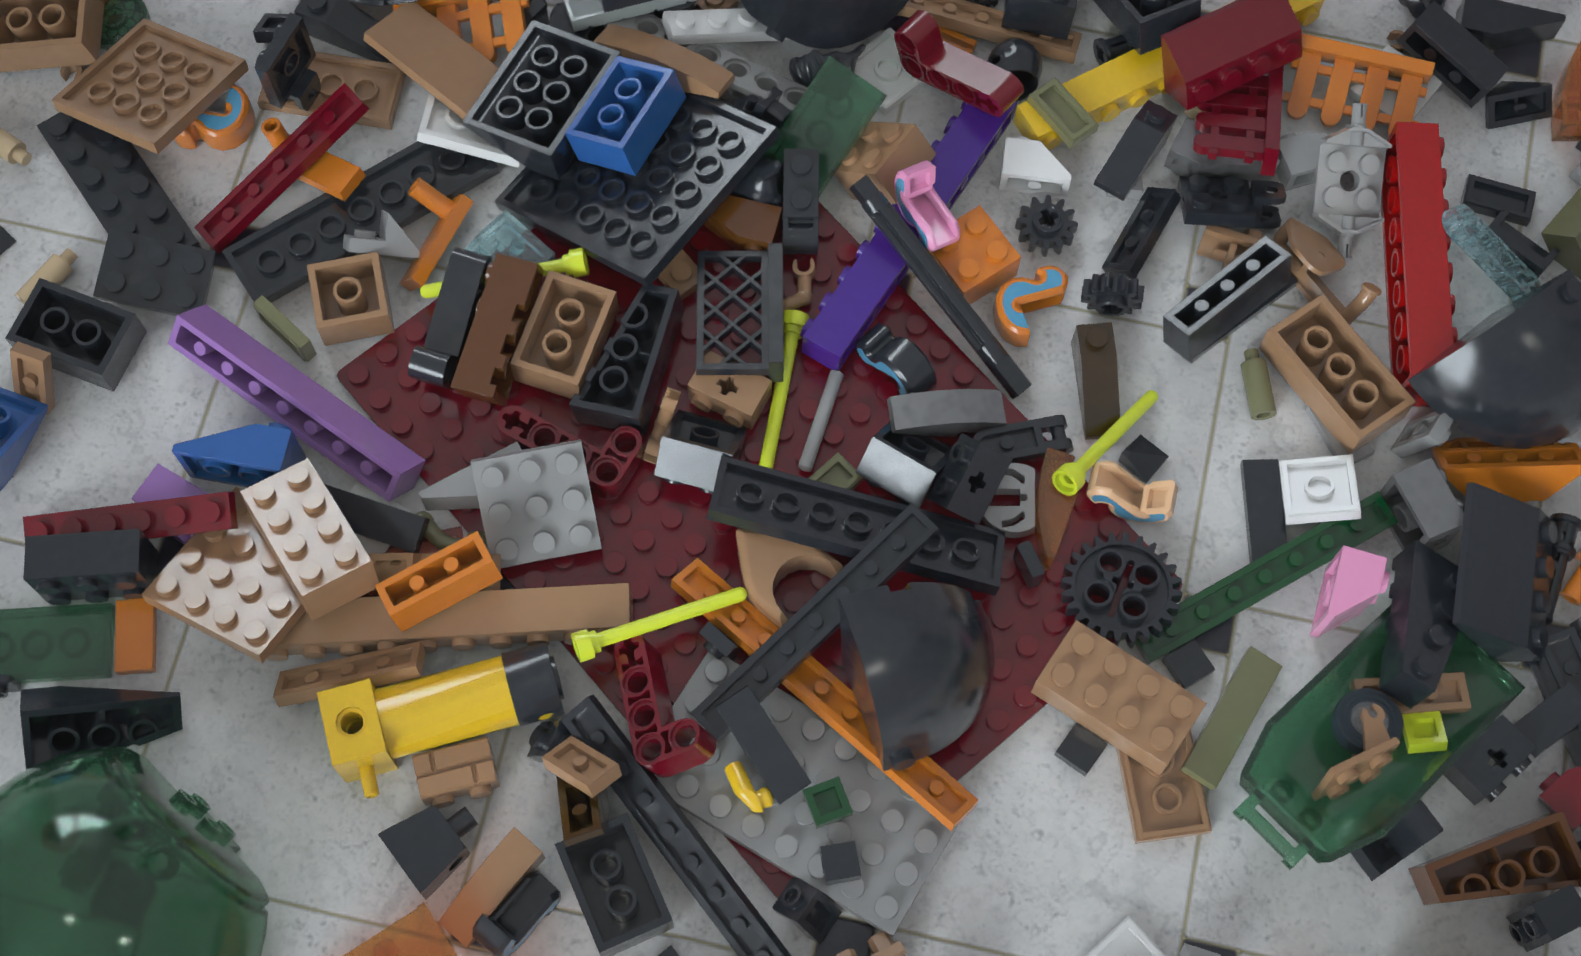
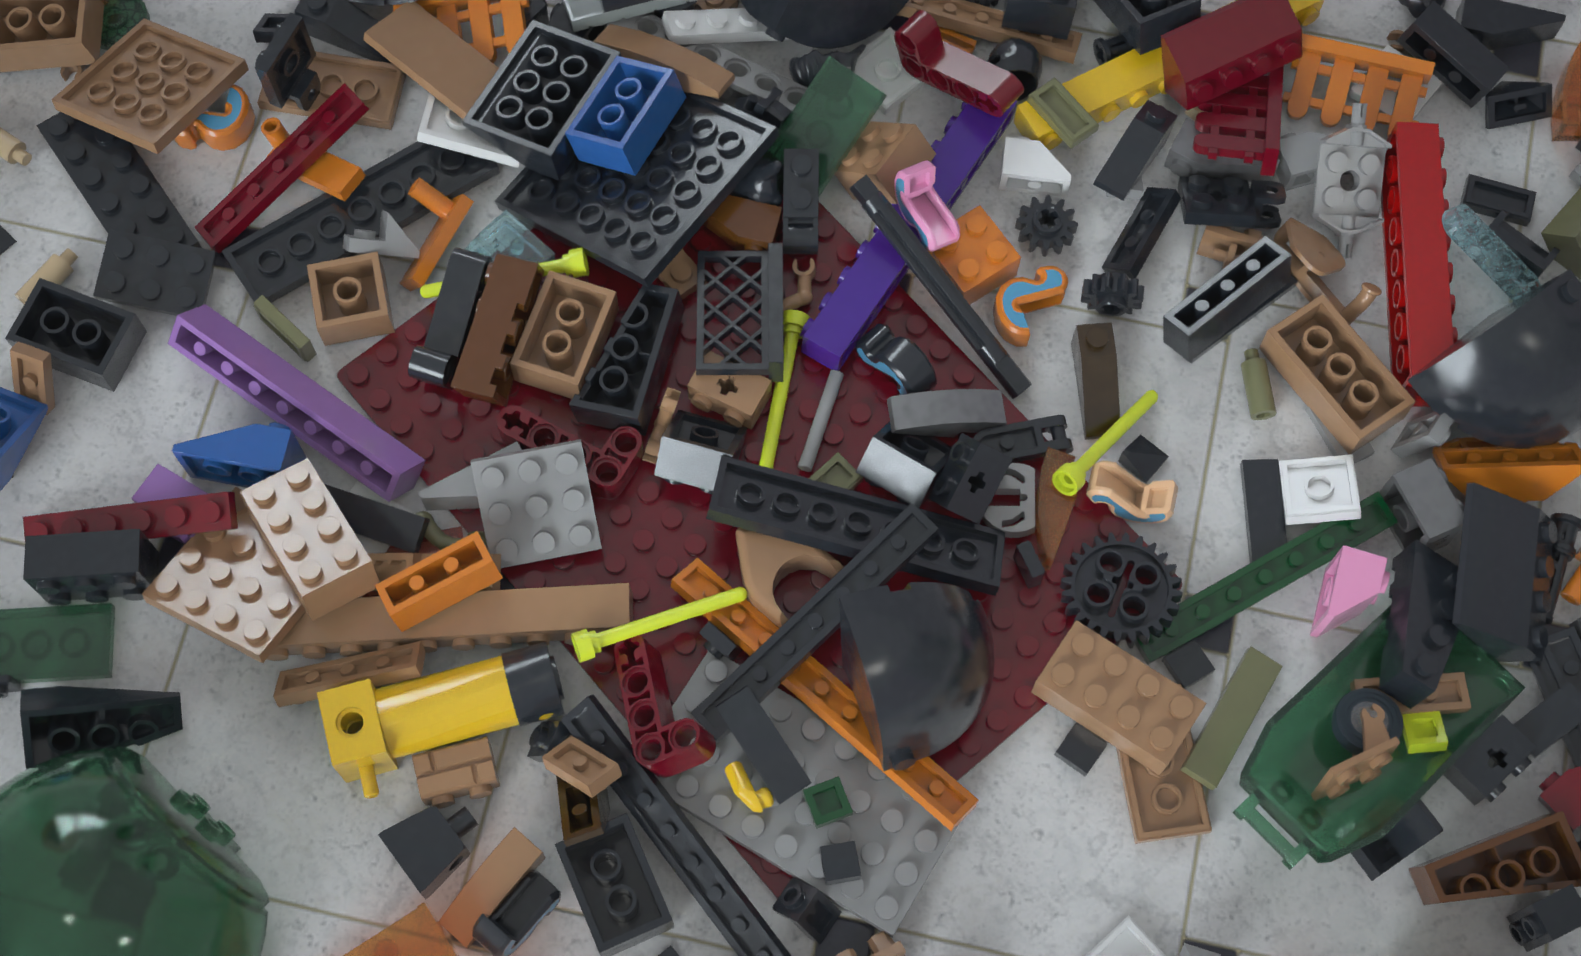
(135, 637): orange tile -> none

